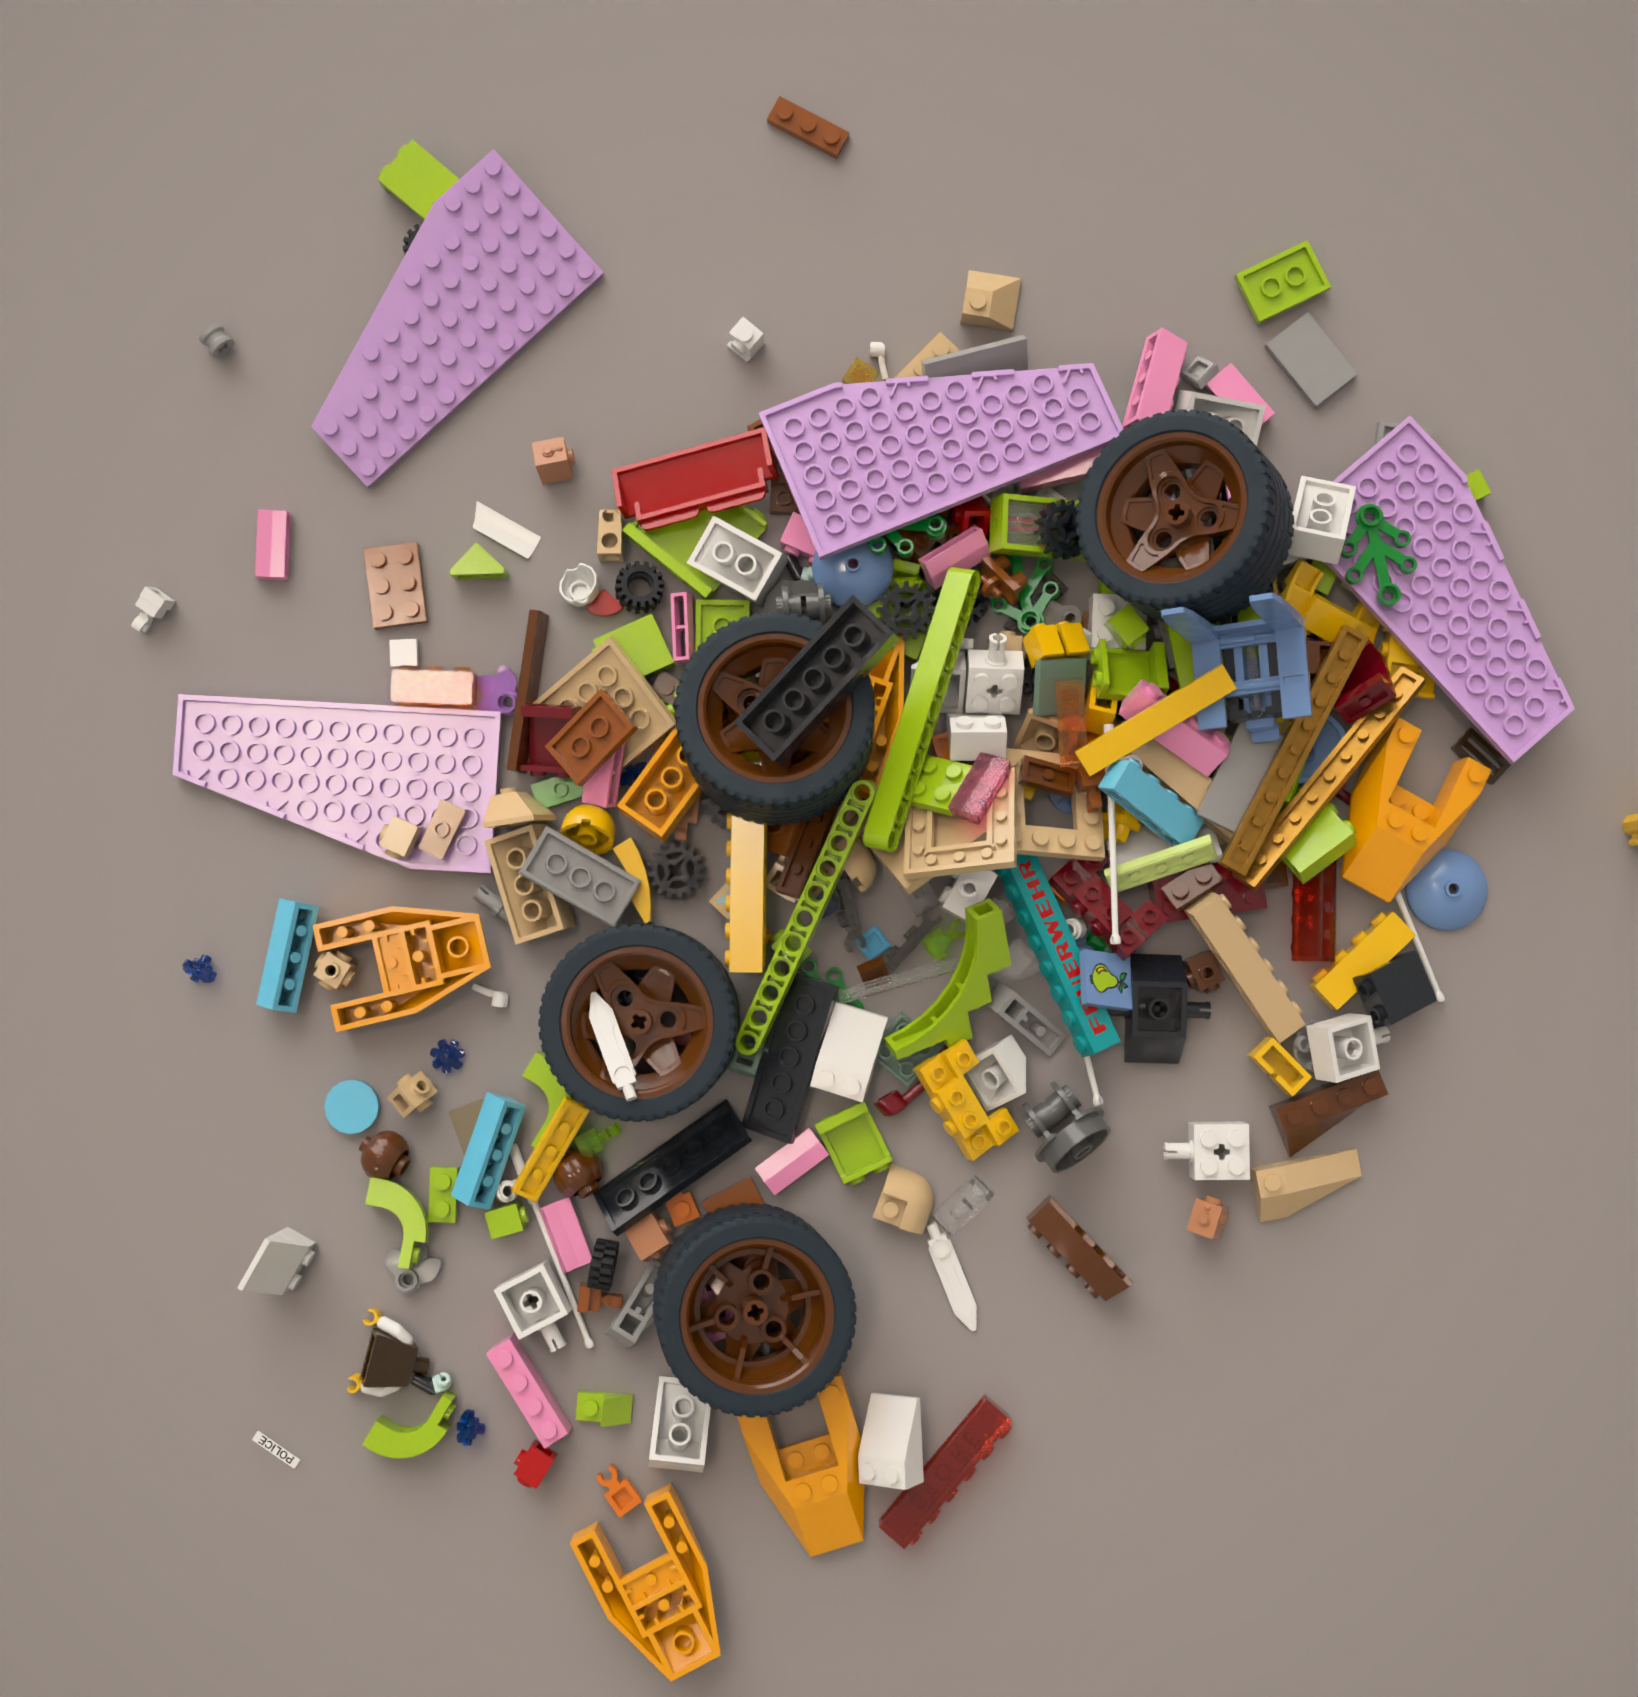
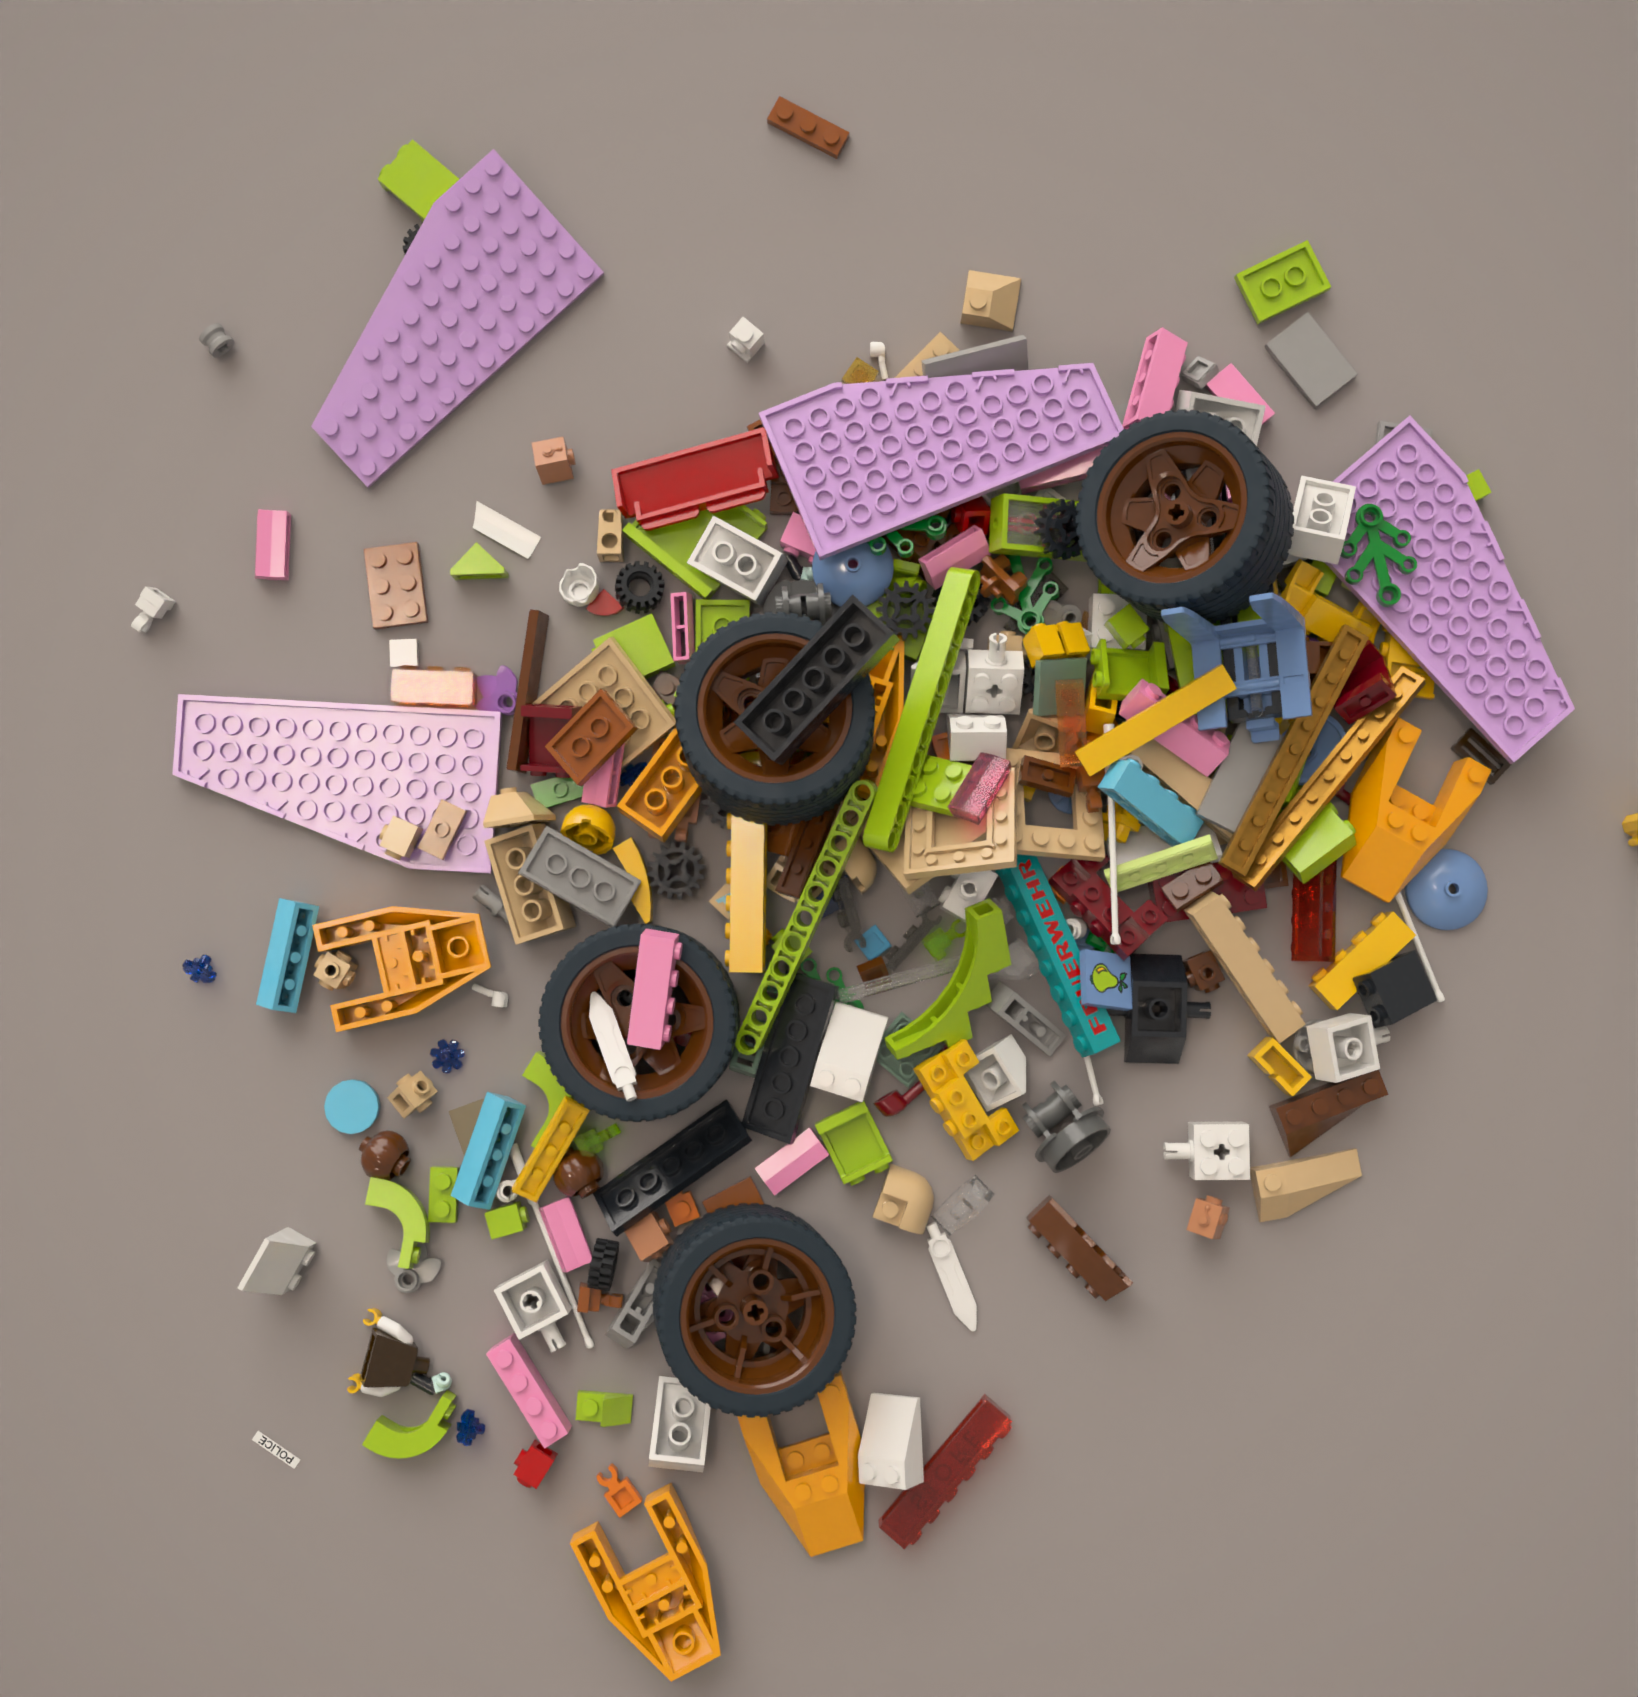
(653, 989): none -> bright pink brick

